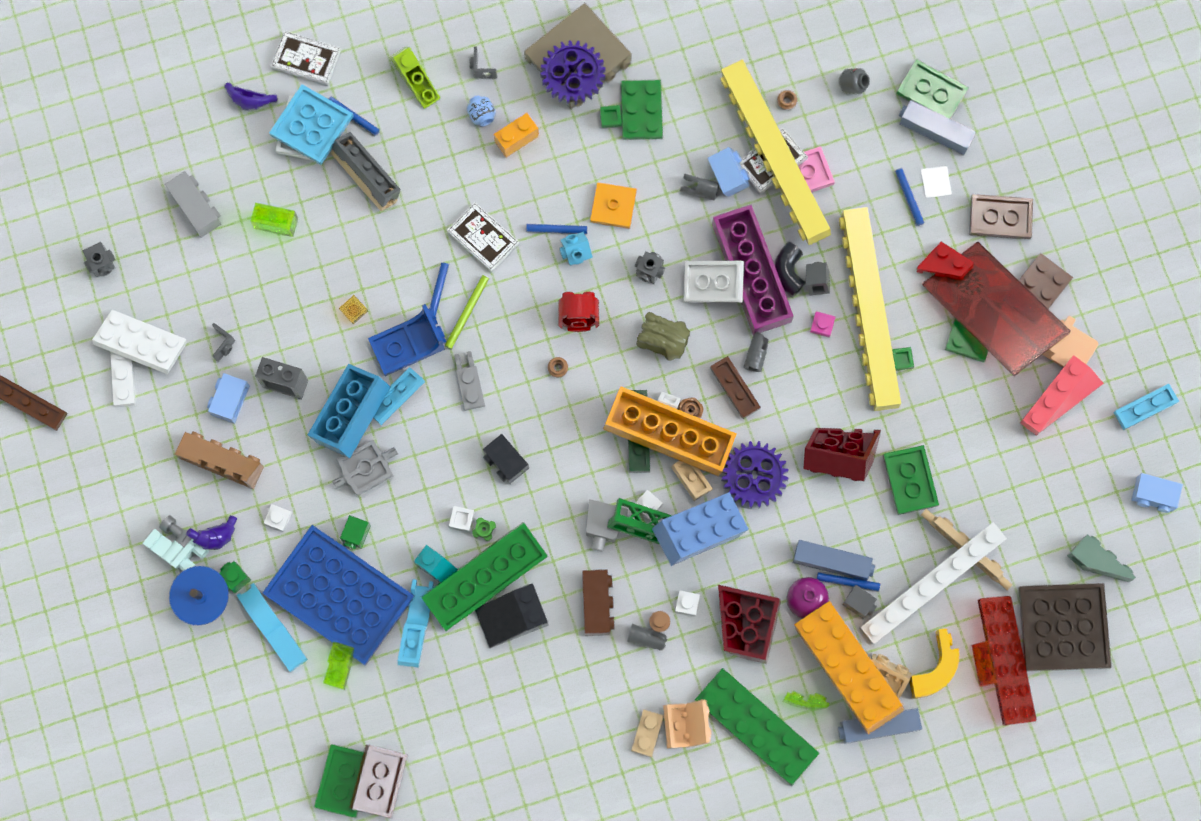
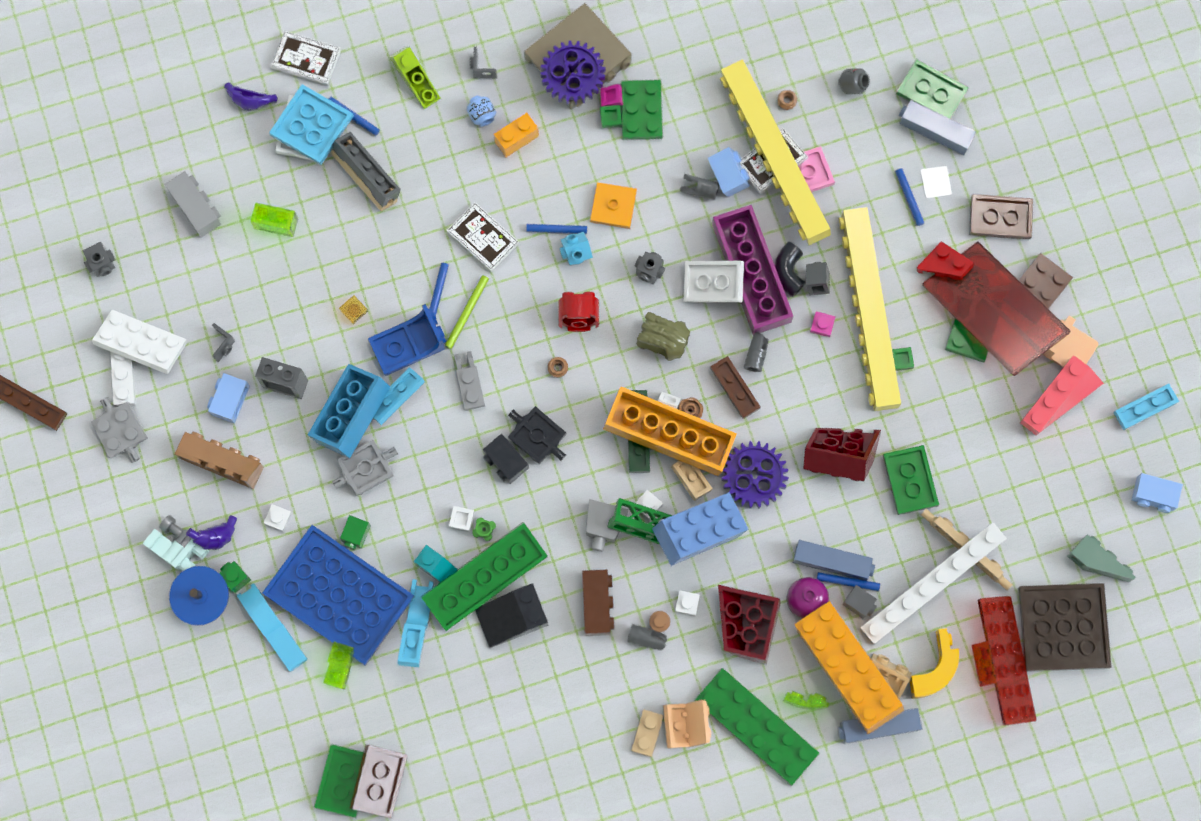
(119, 430): none -> light grey plate
(537, 435): none -> black plate
(611, 95): none -> dark pink plate

